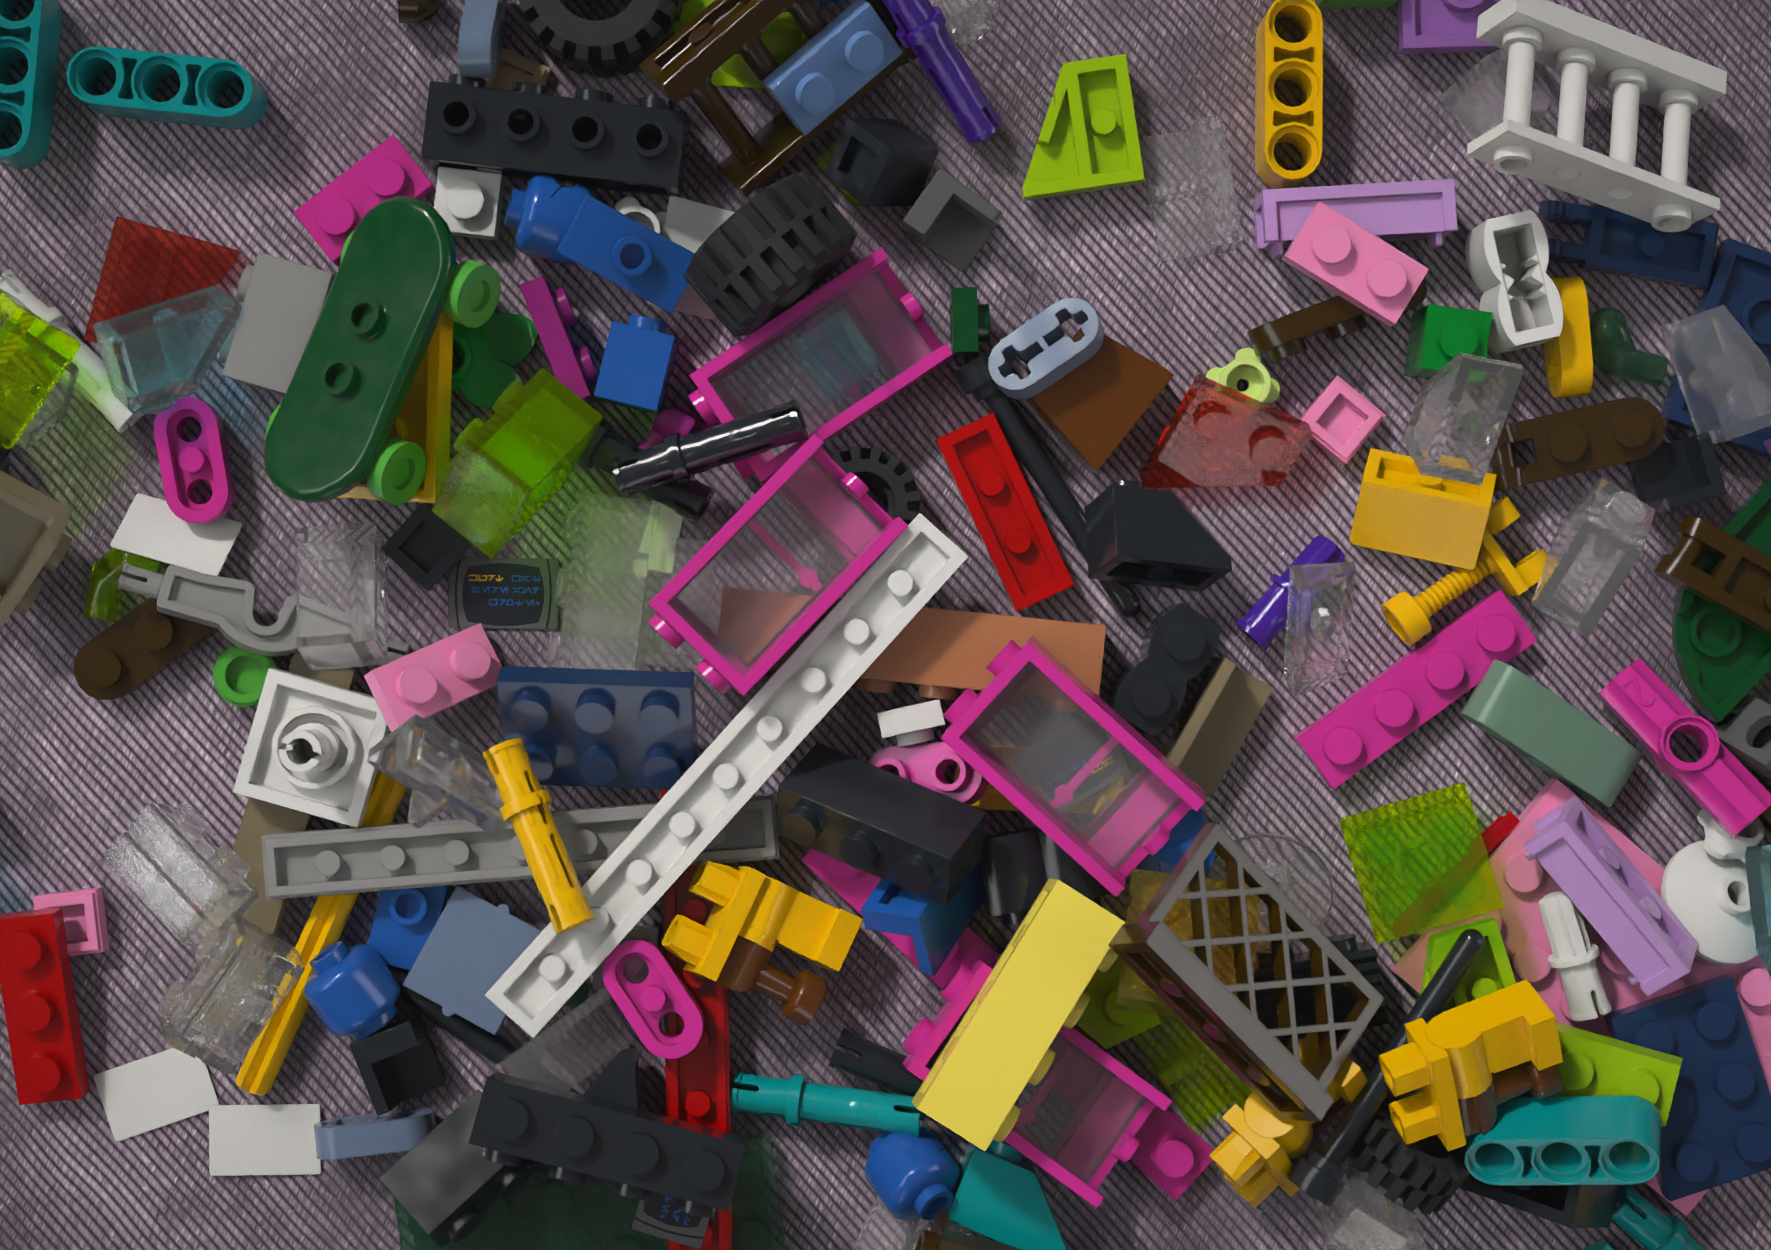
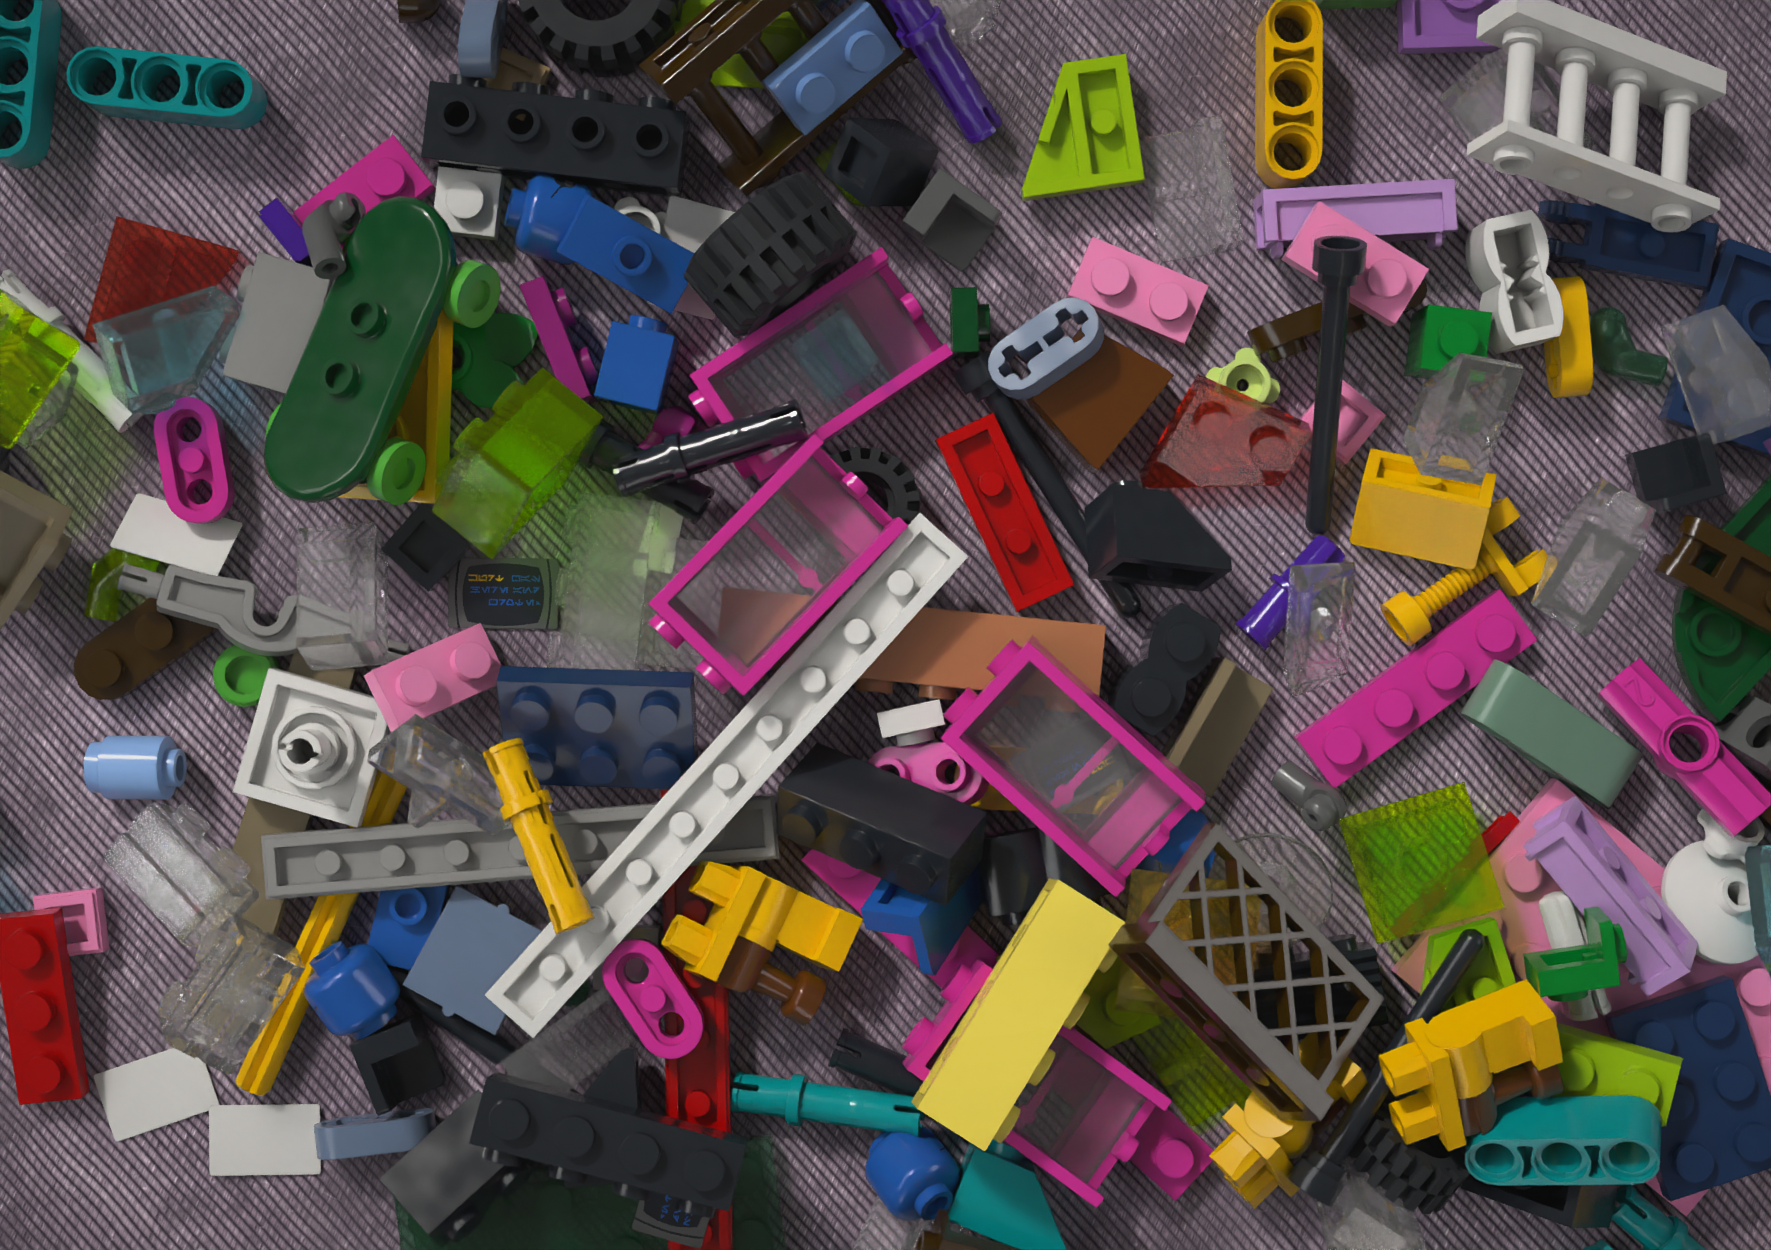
(134, 767): none -> light blue brick
(286, 229): none -> dark purple tile
(329, 228): none -> dark grey arm
(1138, 291): none -> bright pink plate
(1320, 802): none -> dark grey arm
(1338, 264): none -> black piece
(1572, 971): none -> green bracket
(1578, 441): dark brown plate -> none

